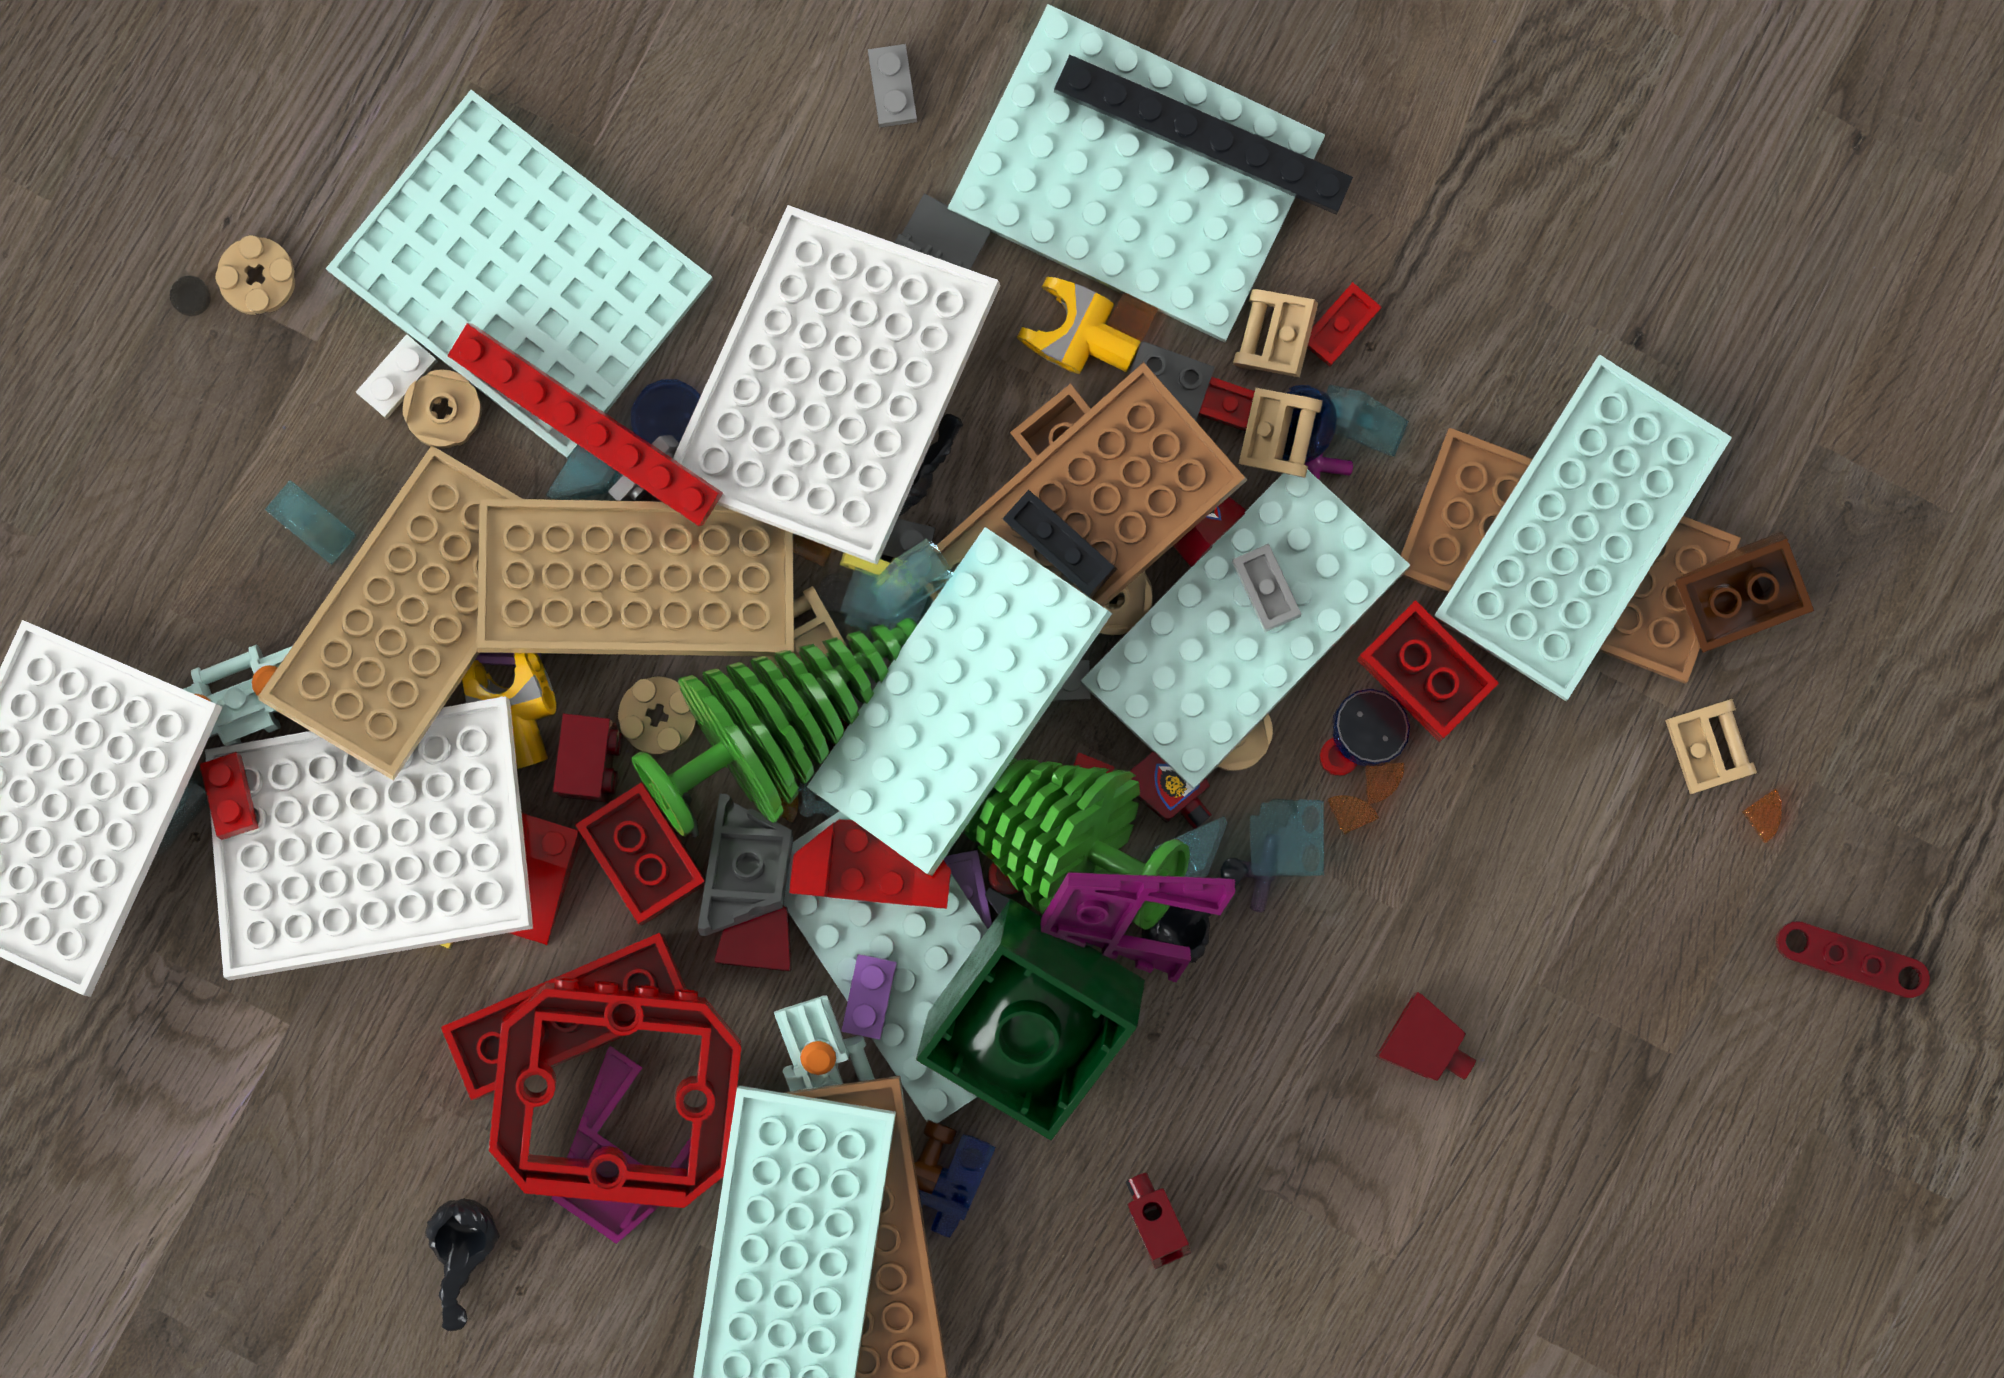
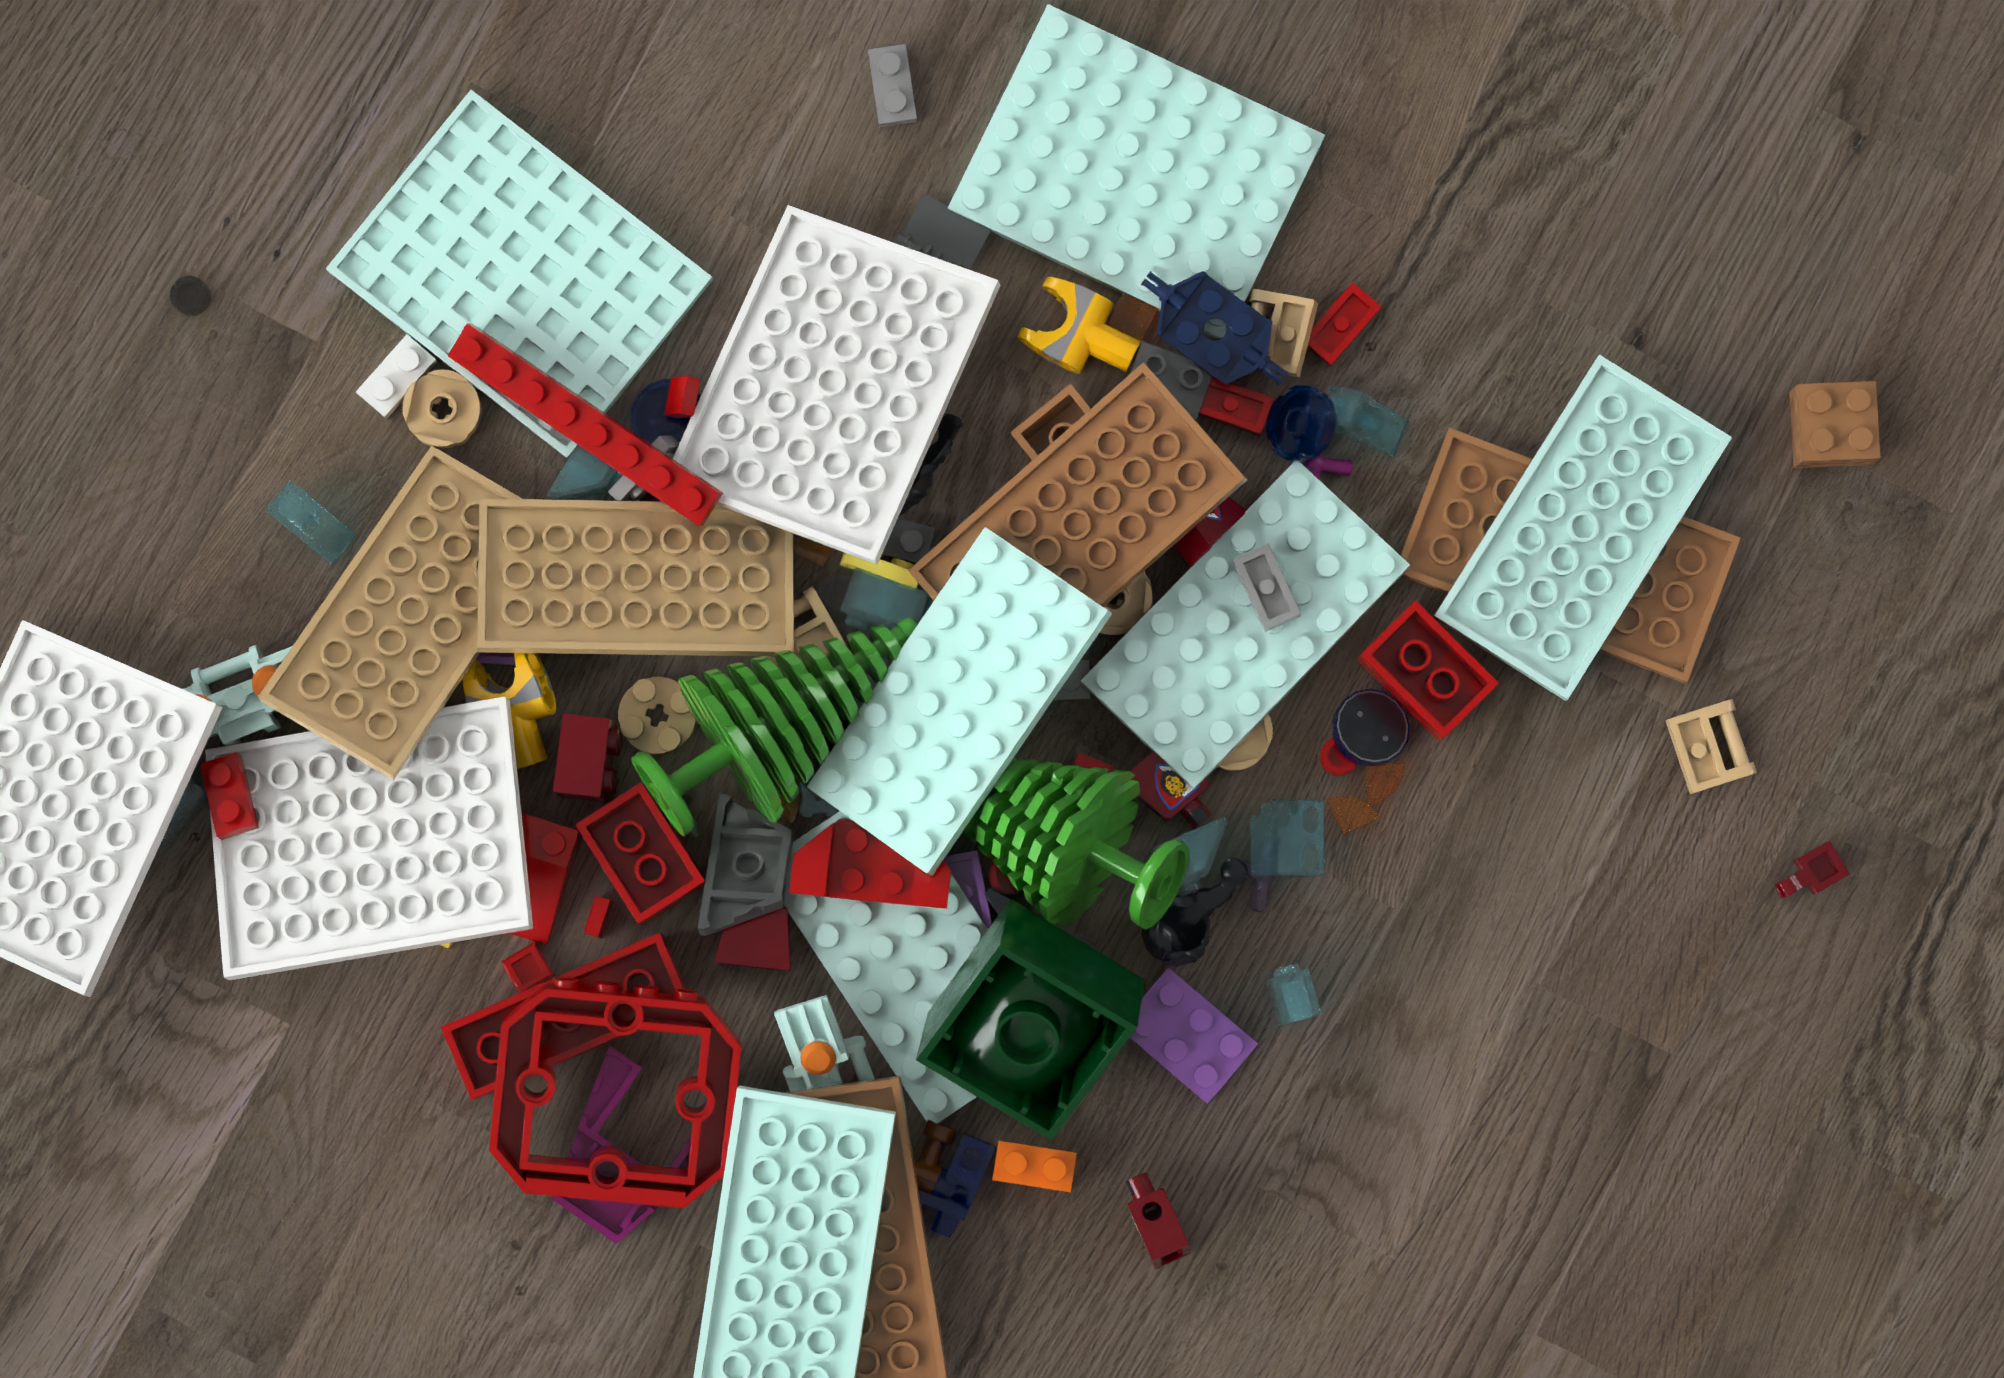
(233, 276): tan plate -> none
(461, 1238): black hair -> none
(527, 967): none -> red tile
(598, 917): none -> red tile
(682, 397): none -> red tile
(869, 996): medium lavender plate -> none
(911, 578): clear light blue slope -> none
(1034, 1166): none -> orange brick
(1059, 544): black plate -> none
(1103, 905): magenta wing -> none
(1190, 1036): none -> medium lavender plate
(1200, 299): none -> dark blue plate
(1203, 134): black plate -> none
(1269, 430): tan plate -> none
(1292, 994): none -> clear light blue brick
(1426, 1042): dark red torso -> none
(1744, 592): reddish brown slope -> none
(1765, 815): clear orange tile -> none
(1816, 870): none -> dark red plate
(1834, 424): none -> medium nougat brick
(1852, 959): dark red plate -> none

